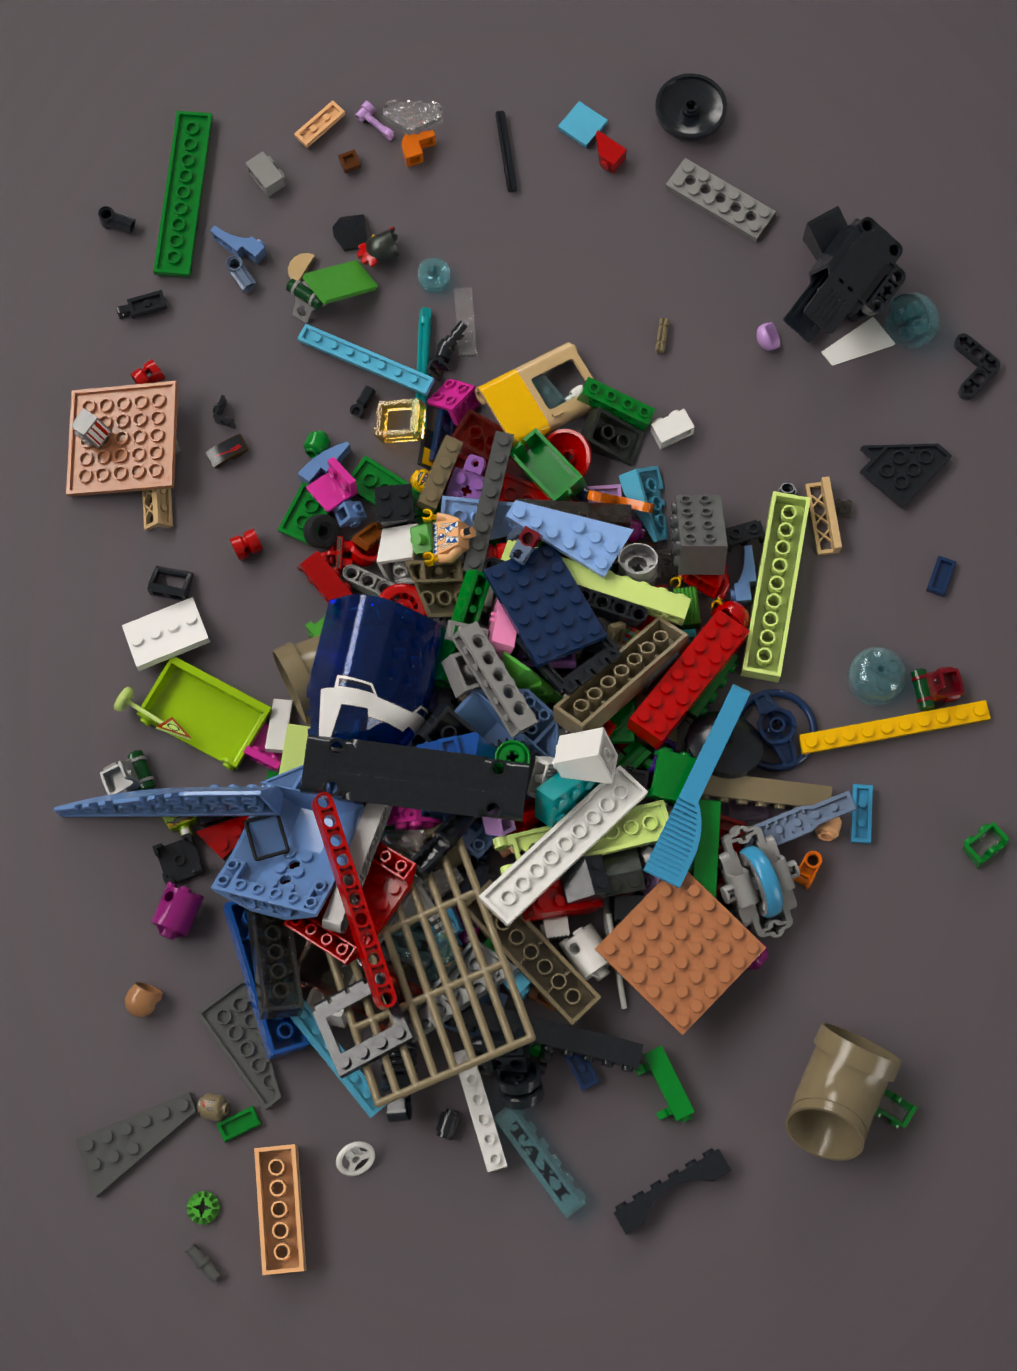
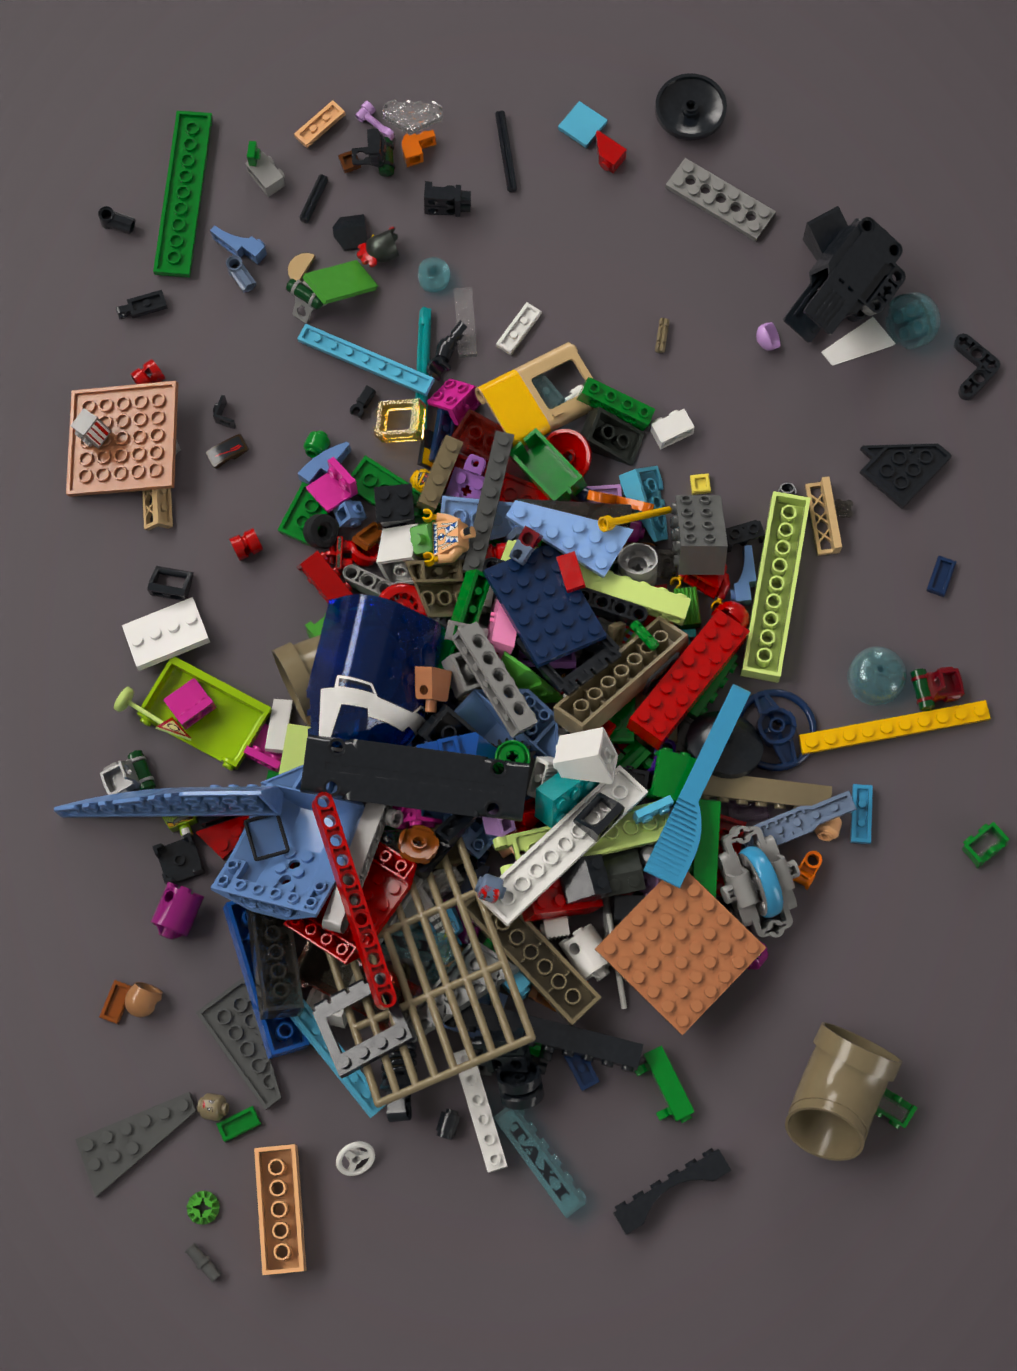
(115, 1002): none -> dark orange tile
(190, 703): none -> dark pink bracket
(253, 153): none -> green plate
(313, 198): none -> black axle
(380, 153): none -> black piece
(393, 817): none -> light grey bush
(414, 853): none -> dark orange plate
(432, 686): none -> nougat torso
(446, 200): none -> black hips
(490, 888): none -> sand blue head
(518, 328): none -> white tile
(571, 572): none -> red tile
(606, 823): none -> black tile
(607, 523): none -> yellow piece
(644, 635): none -> green axle
(659, 807): none -> medium azure plate
(700, 484): none -> light yellow tile

